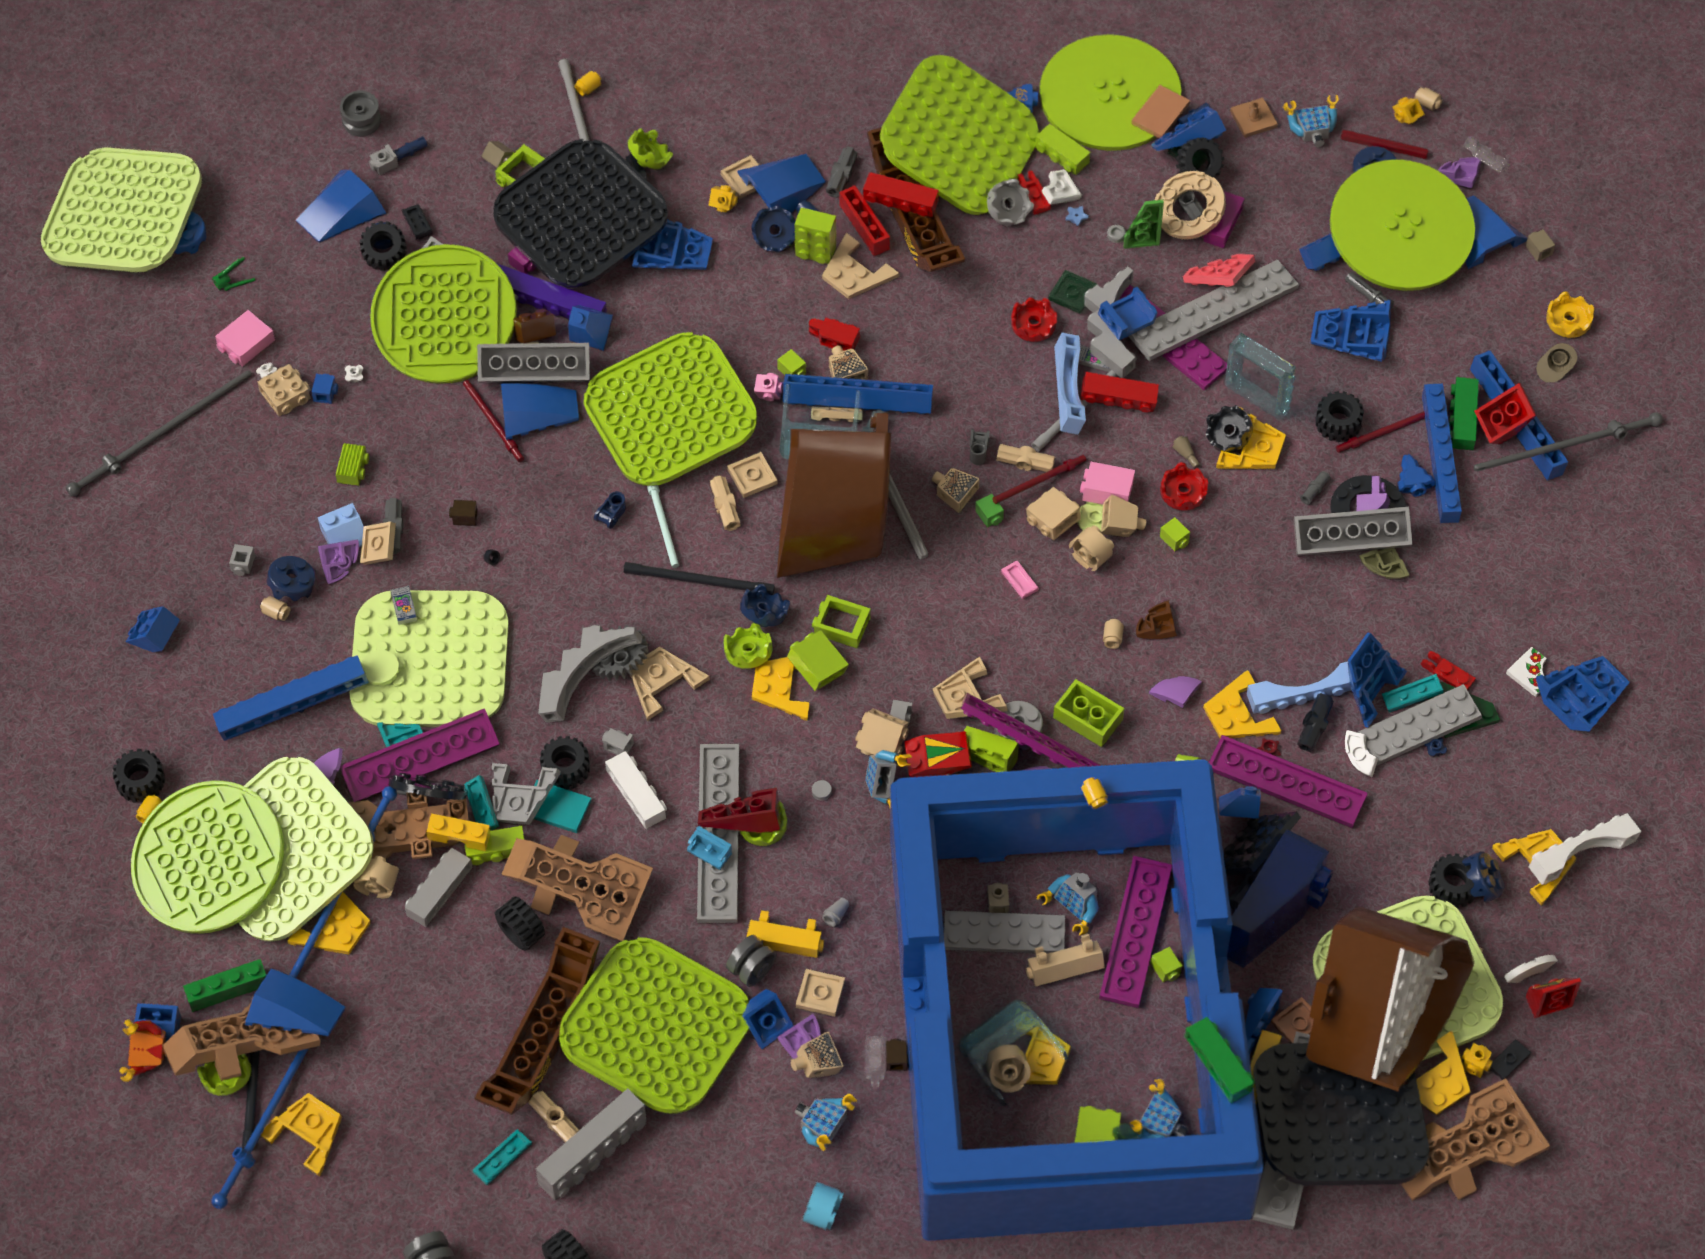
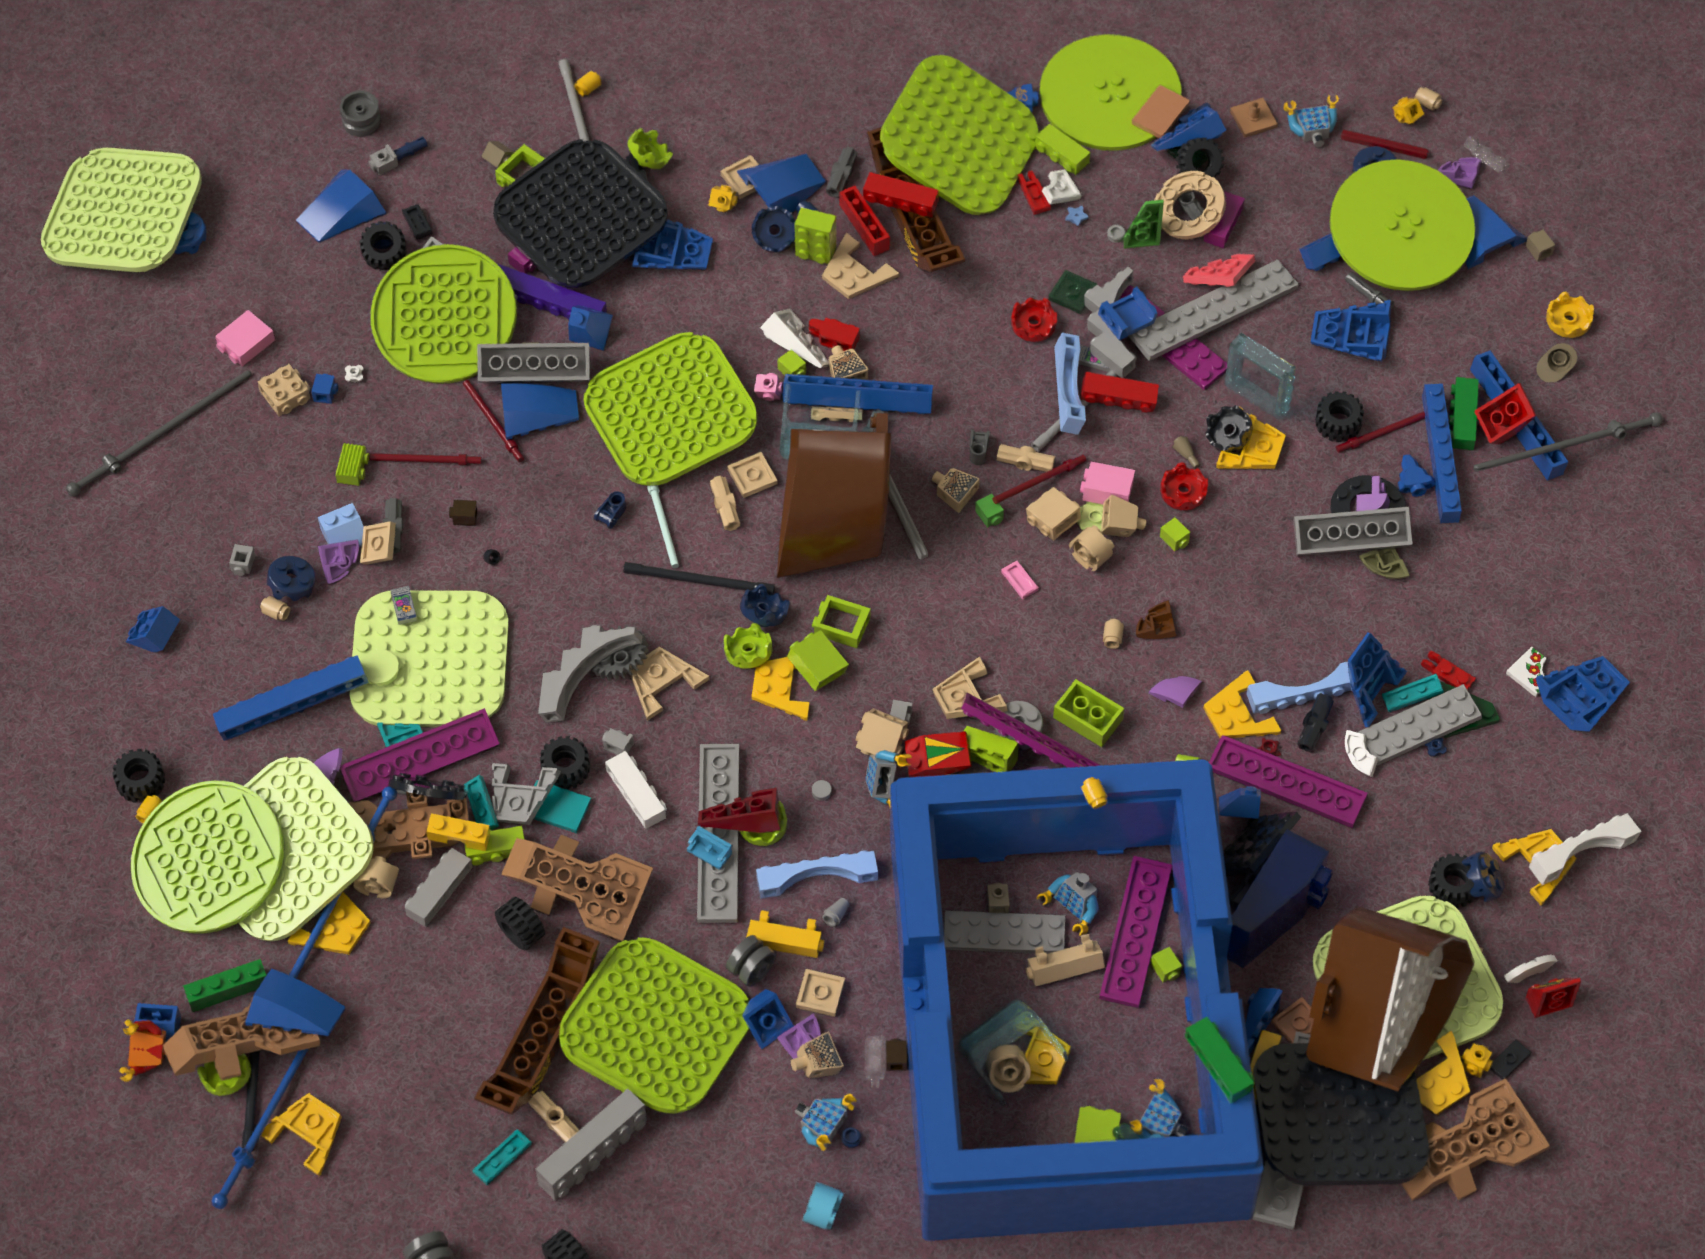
(222, 279): green plant -> none
(266, 369): white plate -> none
(462, 459): none -> dark red bar
(534, 326): reddish brown brick -> none
(786, 330): none -> white wedge
(851, 1137): none -> dark blue plate
(857, 867): none -> light blue arch
(1019, 202): light grey plate -> none
(1315, 487): dark grey pin -> none

